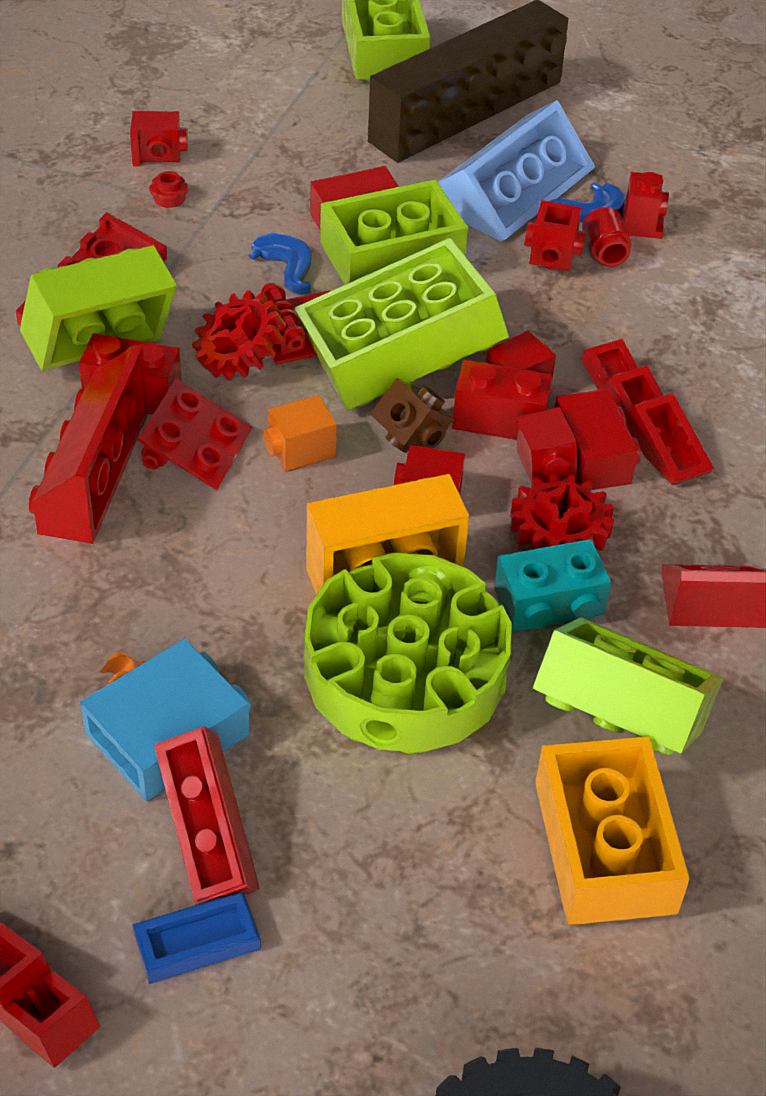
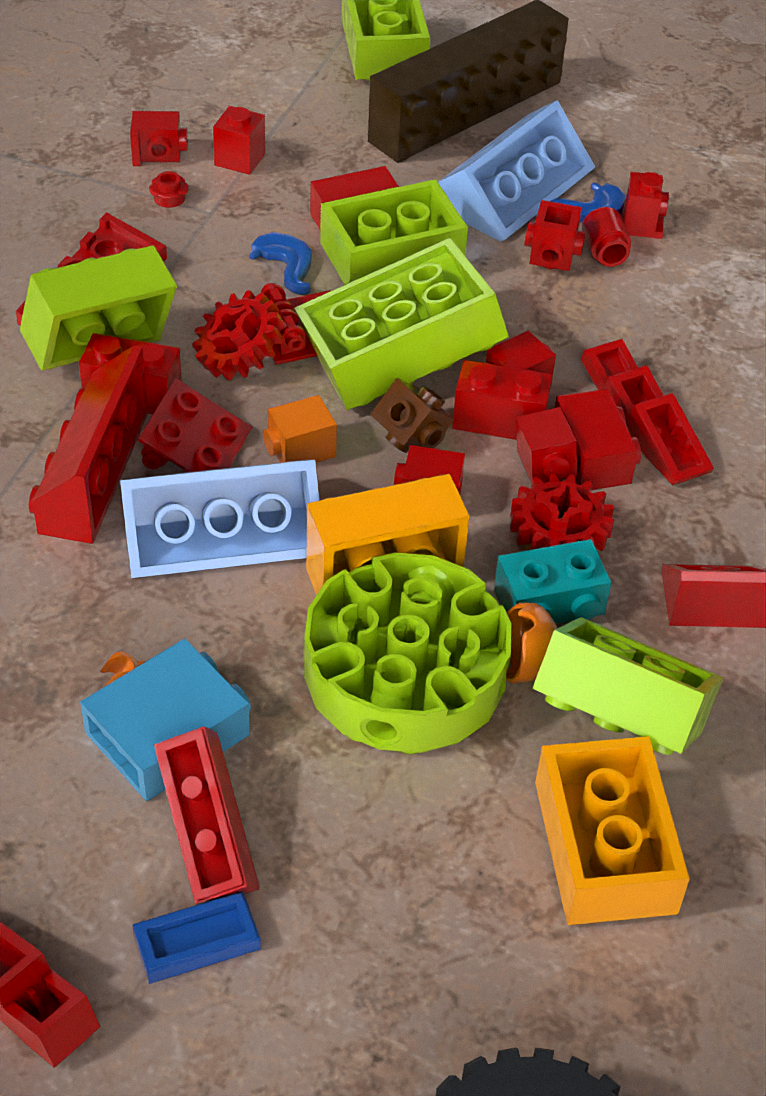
(218, 517): none -> light blue slope
(239, 139): none -> red brick
(530, 638): none -> orange hair

